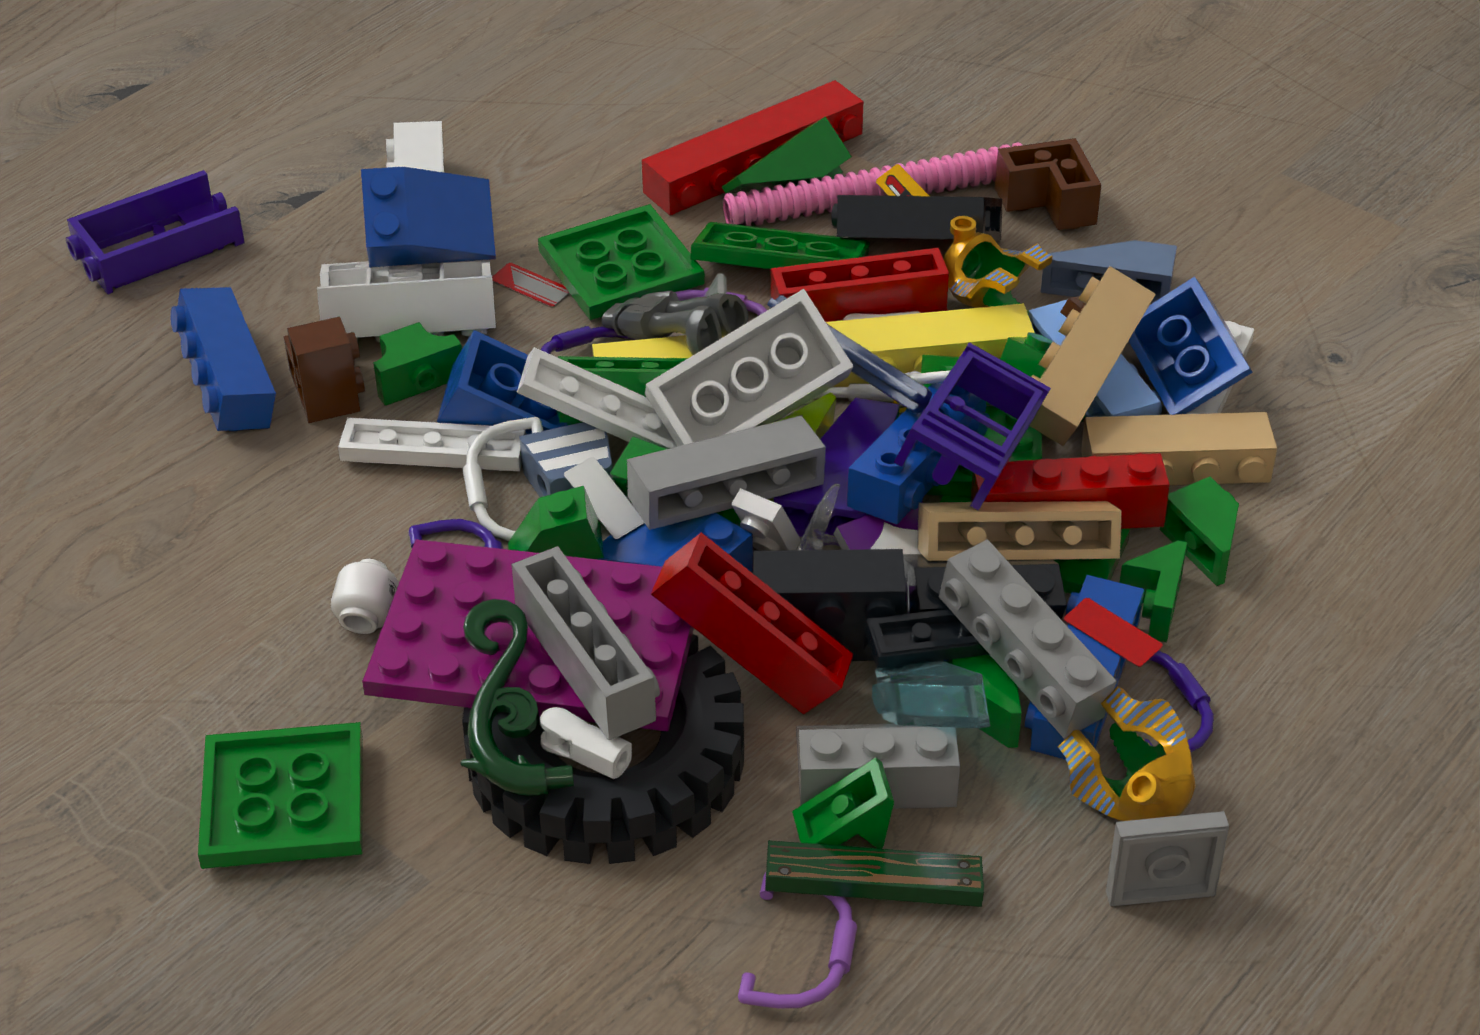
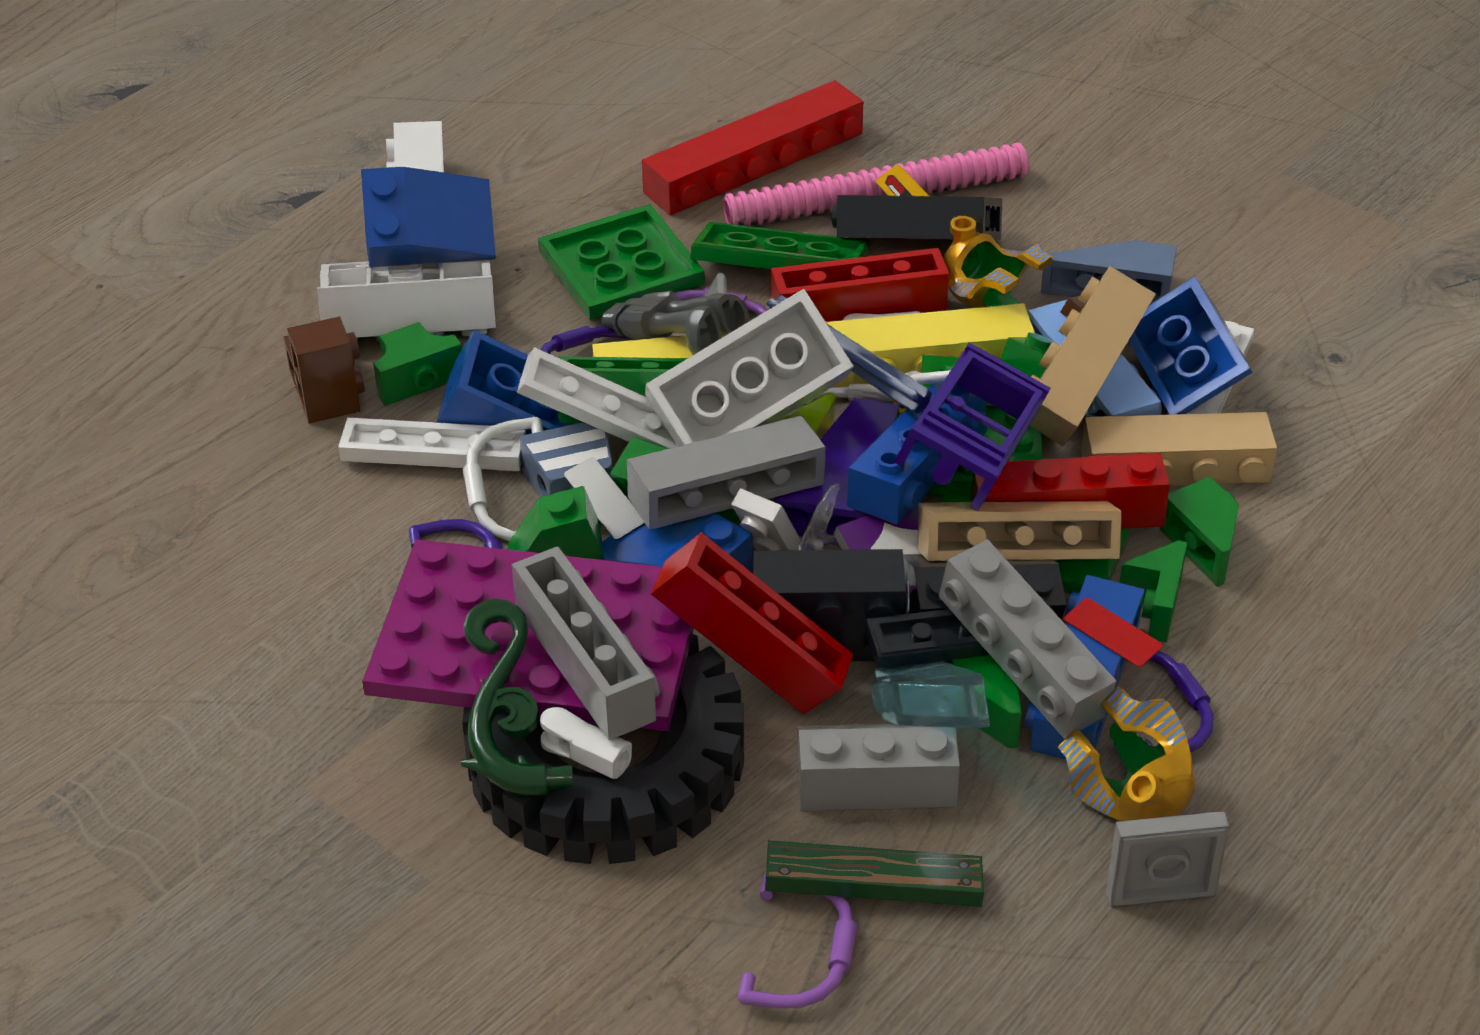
(204, 227): dark purple door -> none
(223, 359): blue brick -> none
(281, 795): green plate -> none
(363, 595): white head -> none
(530, 284): sticker -> none
(806, 156): green slope -> none
(850, 807): green slope -> none
(1049, 177): reddish brown brick -> none

